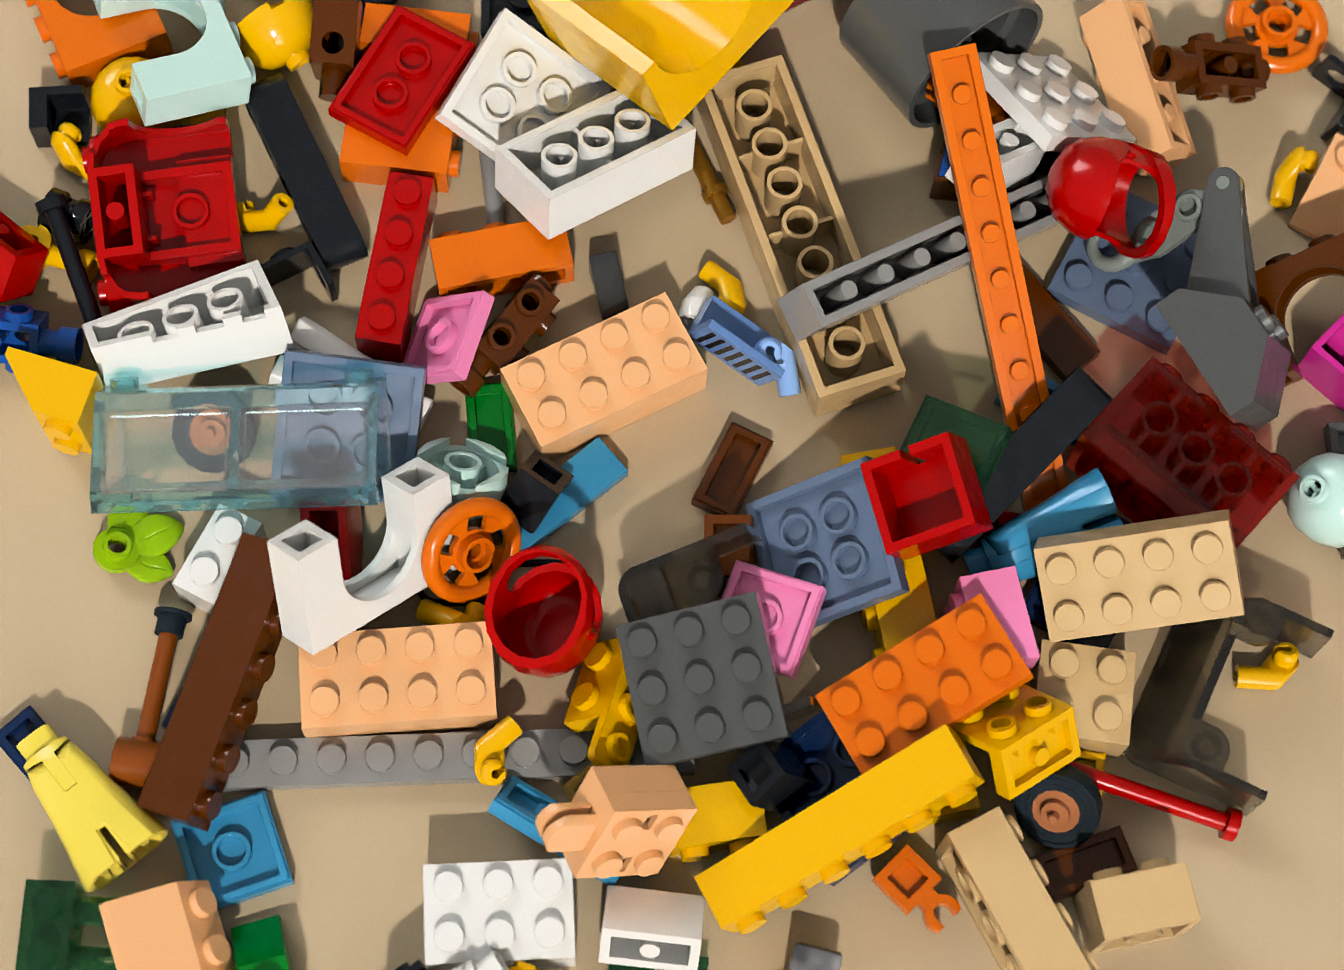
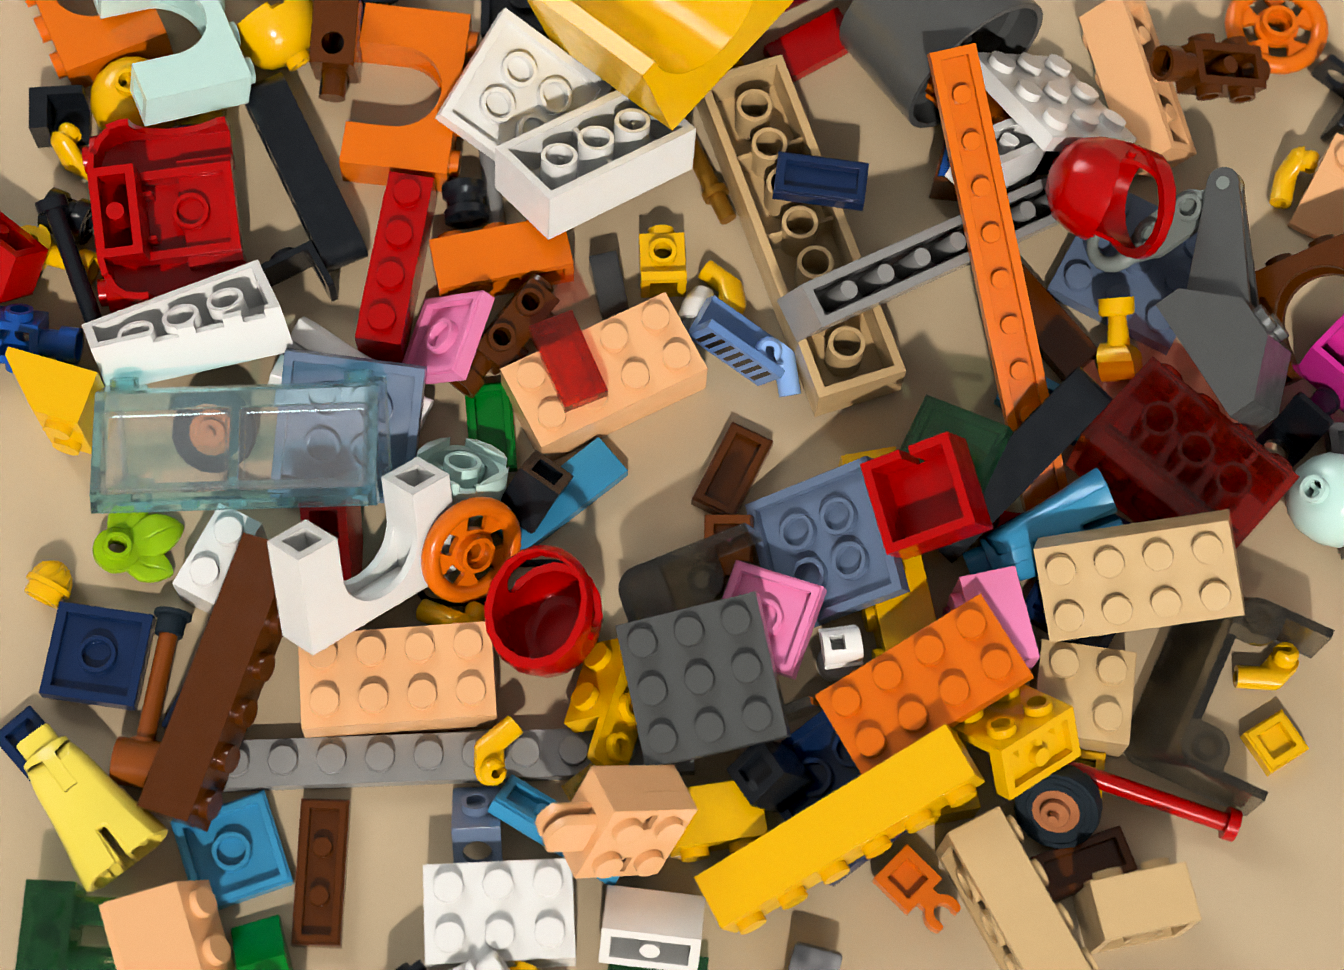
(49, 583): none -> yellow plate
(97, 656): none -> dark blue plate
(267, 218): yellow arm -> none
(321, 873): none -> reddish brown tile
(401, 79): red tile -> none
(465, 203): none -> black wheel
(473, 822): none -> sand blue bracket
(568, 361): none -> clear red tile
(662, 274): none -> yellow brick
(809, 45): none -> red tile
(820, 181): none -> dark blue tile
(840, 652): none -> white leg
(1117, 357): none -> yellow leg
(1274, 742): none -> yellow tile
(1302, 423): none -> black bracket

